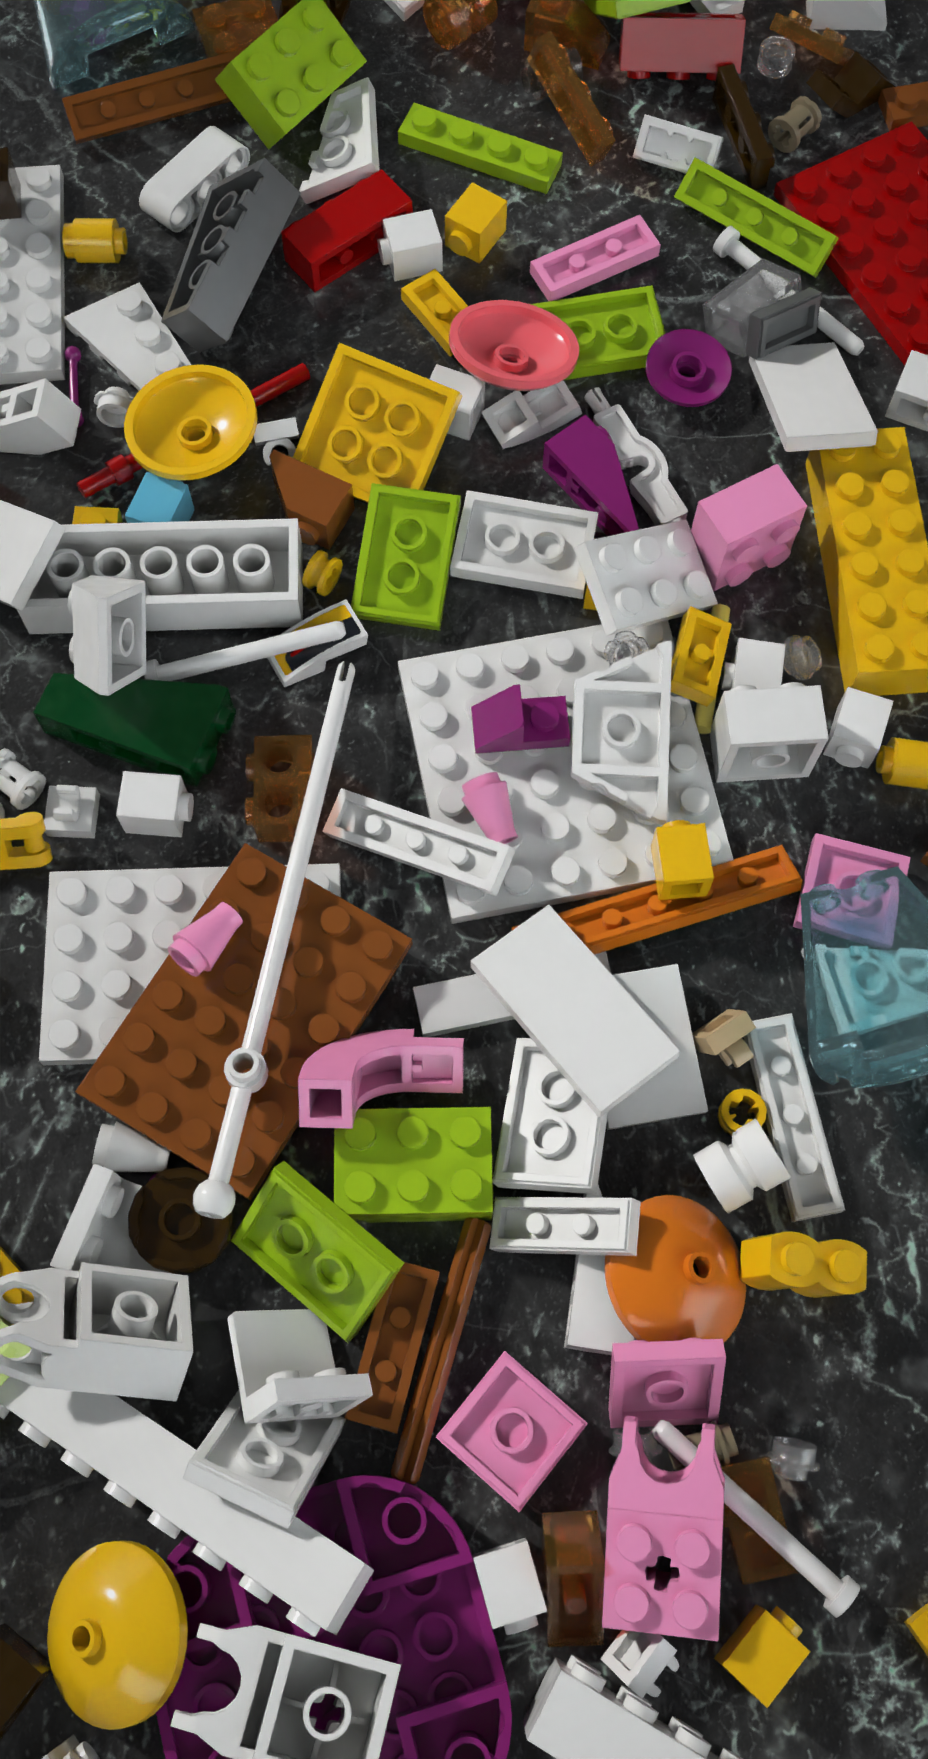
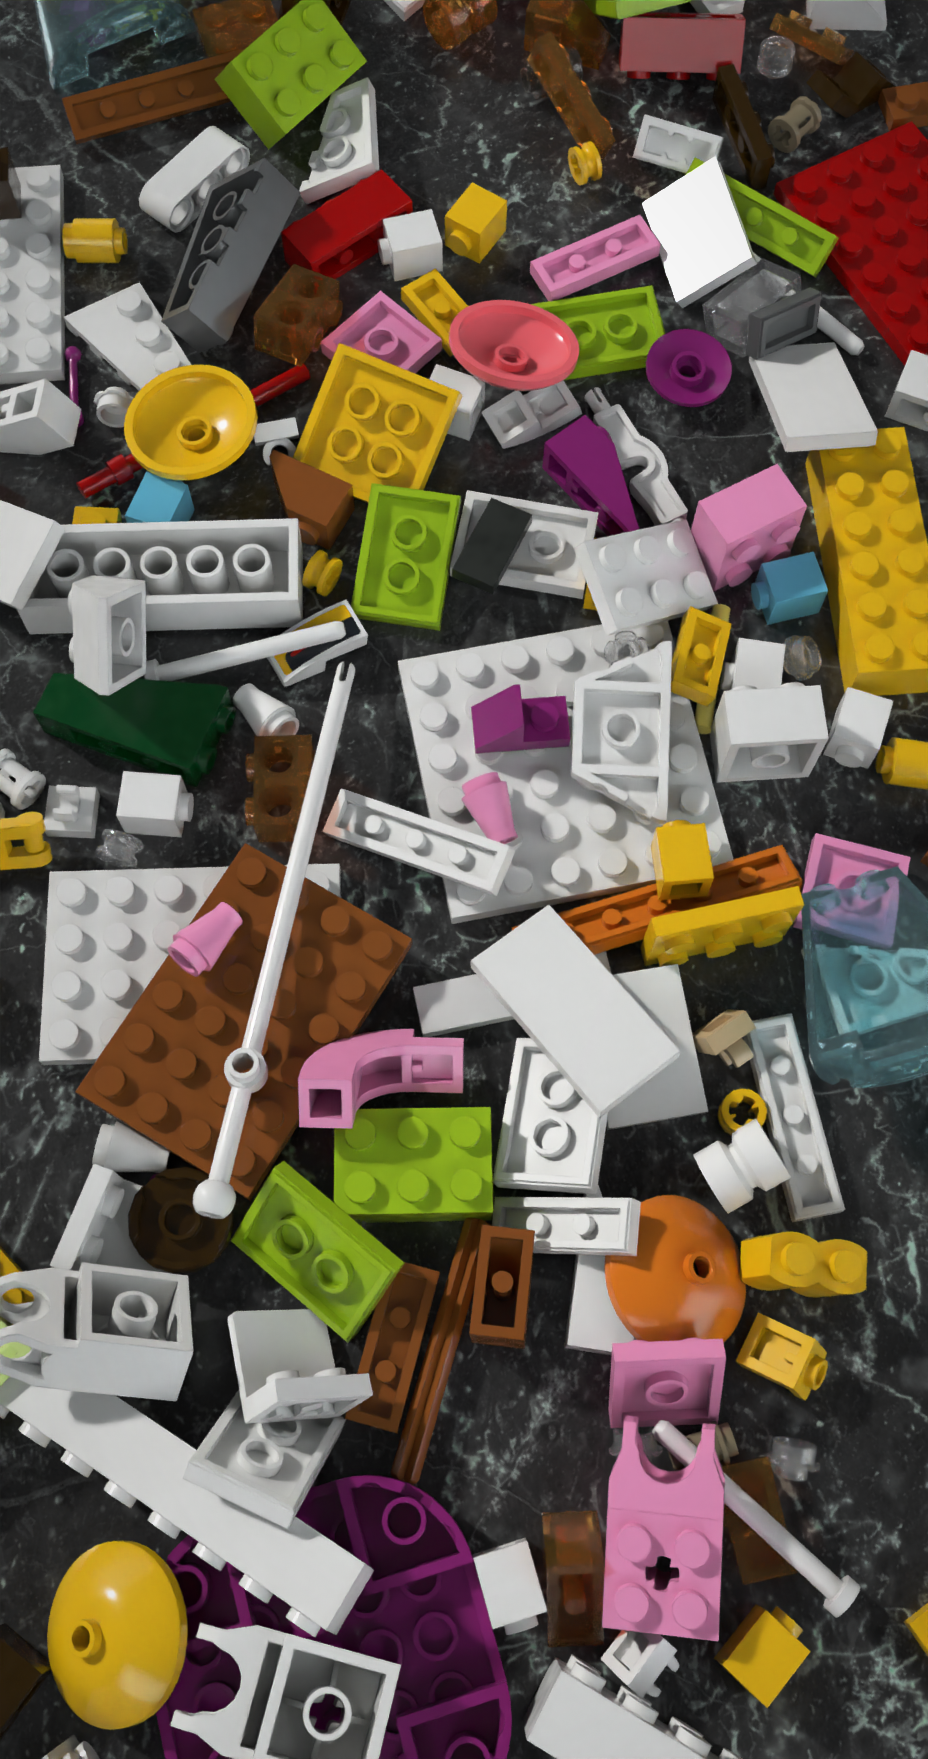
(119, 849): none -> clear bush
(264, 713): none -> white cone
(297, 315): none -> clear orange brick
(387, 333): none -> bright pink plate
(480, 148): lime plate -> none
(492, 546): none -> pearl dark grey tile
(502, 1287): none -> dark orange slope
(511, 1431): bright pink plate -> none
(585, 163): none -> yellow bush
(699, 233): none -> white tile
(721, 927): none -> yellow plate
(784, 1356): none -> yellow bracket
(789, 588): none -> medium azure brick

